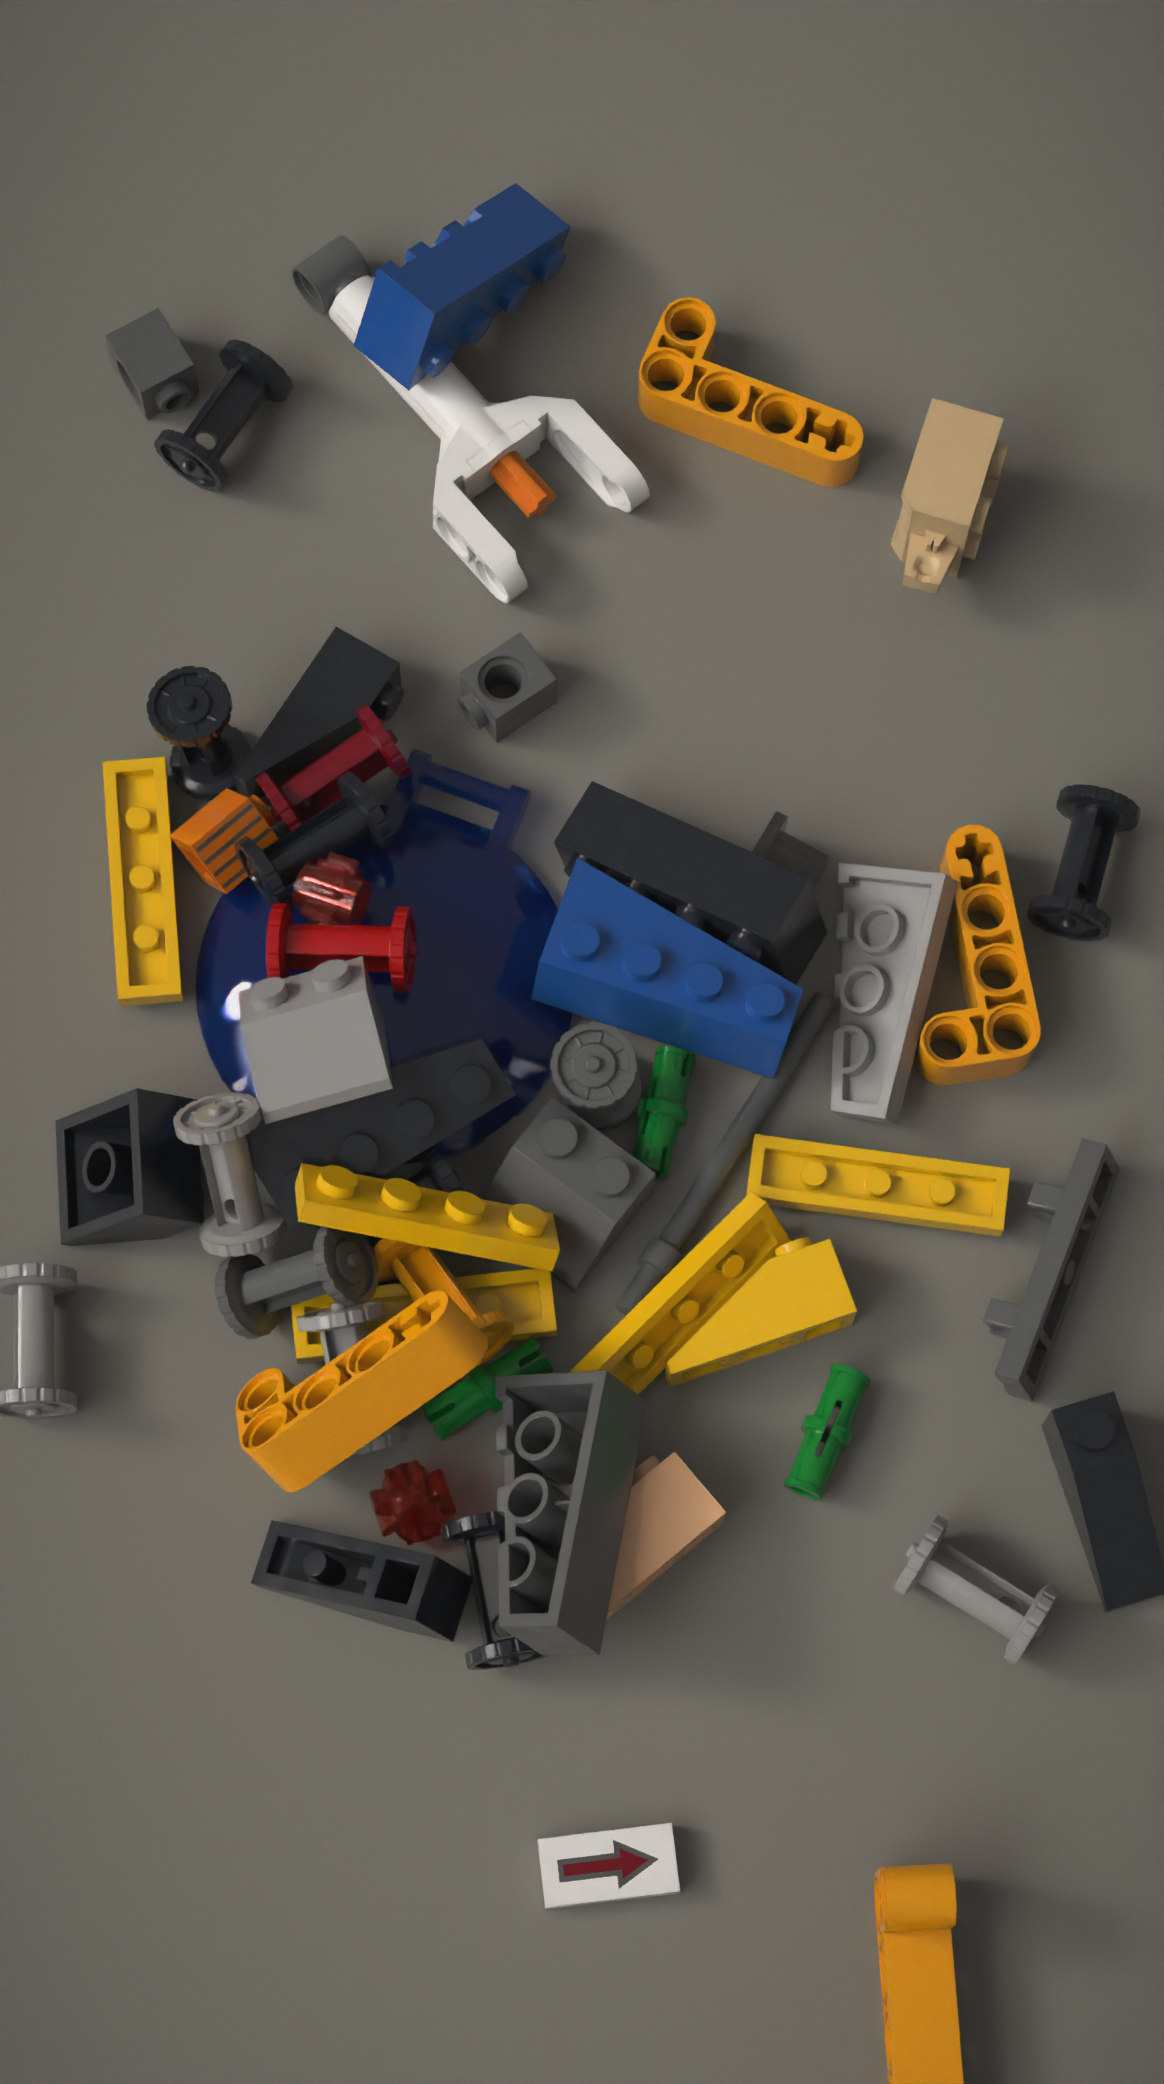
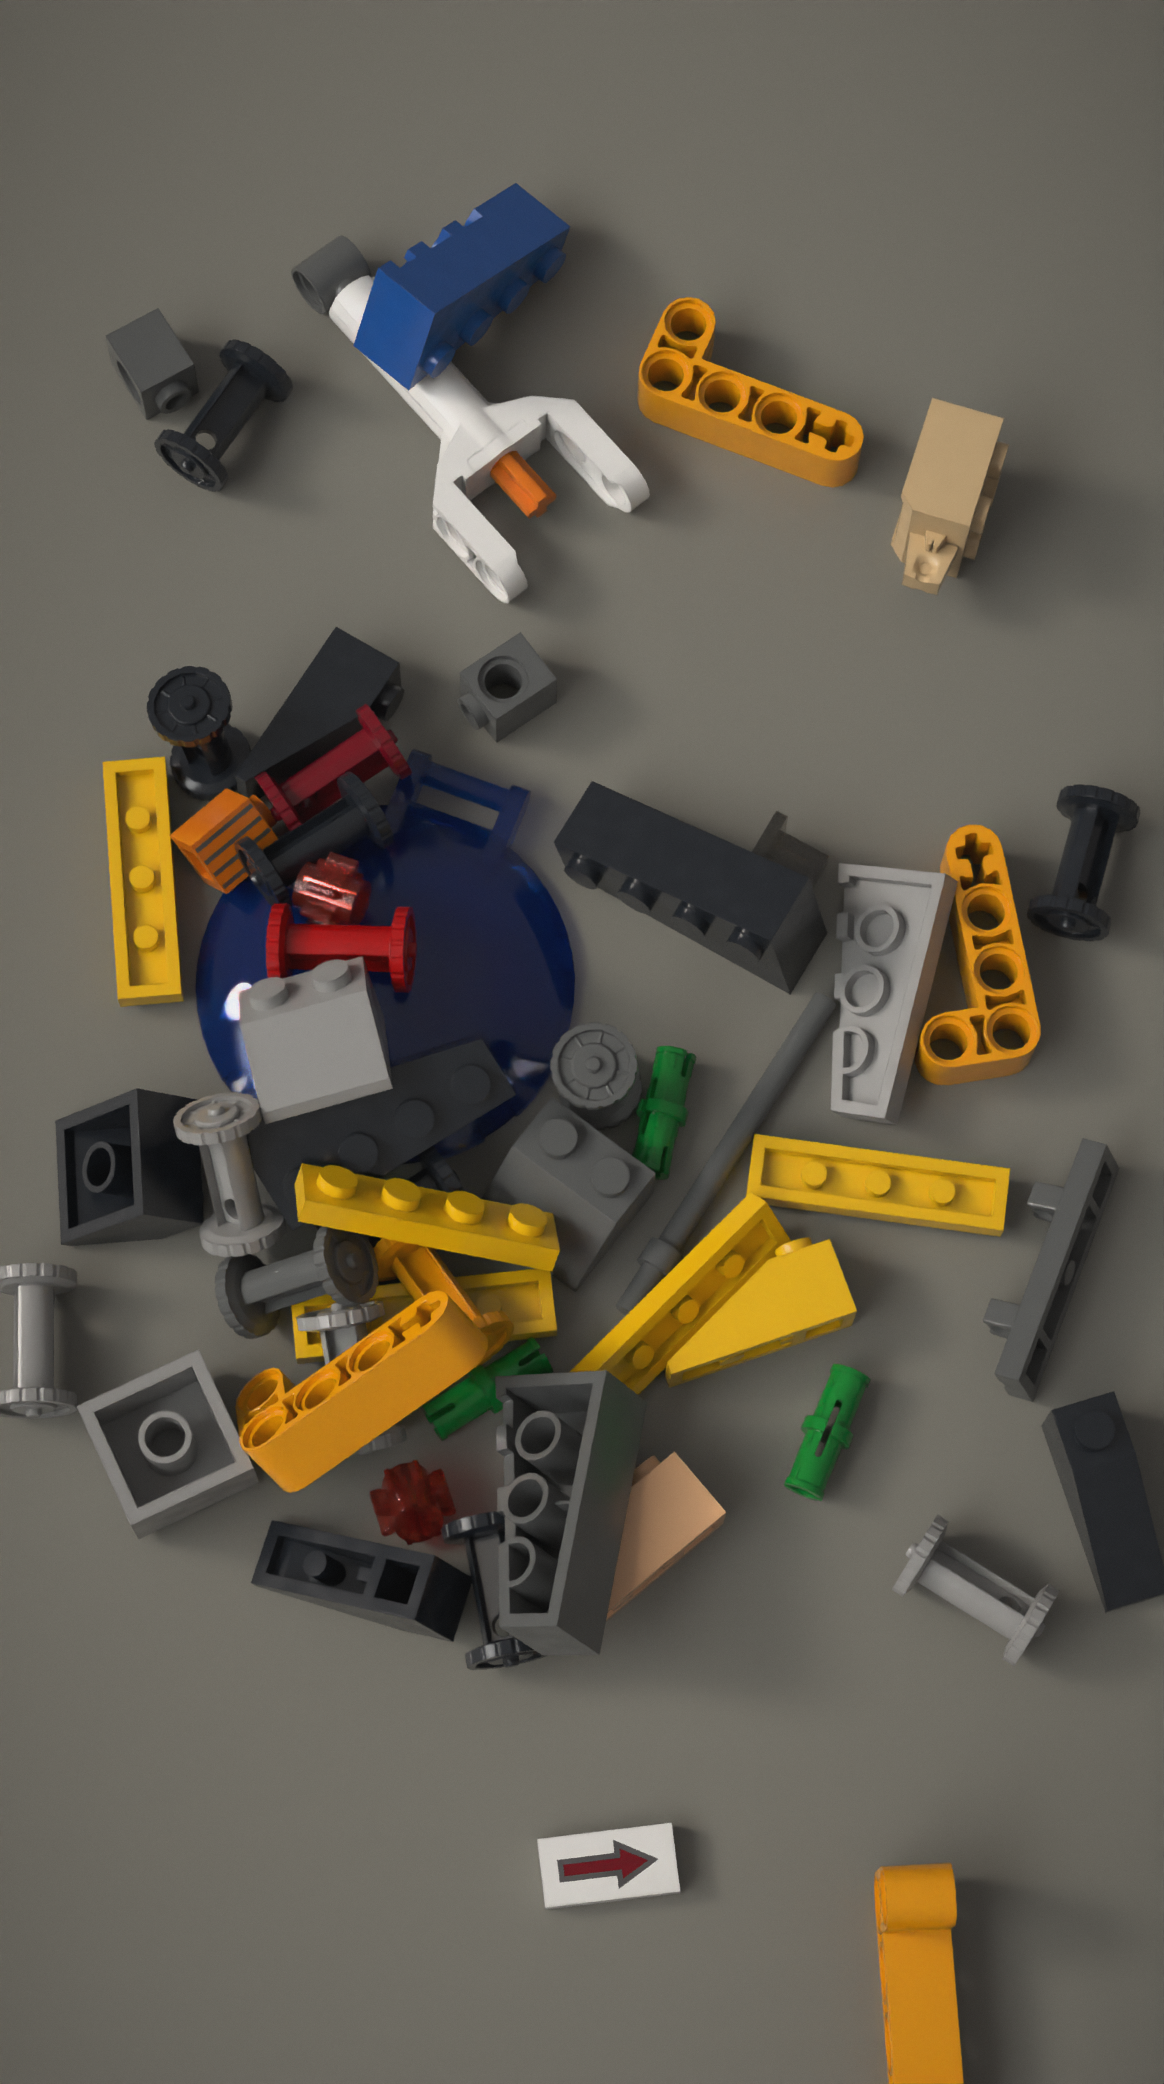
(168, 1444): none -> light grey brick
(661, 977): blue wedge -> none

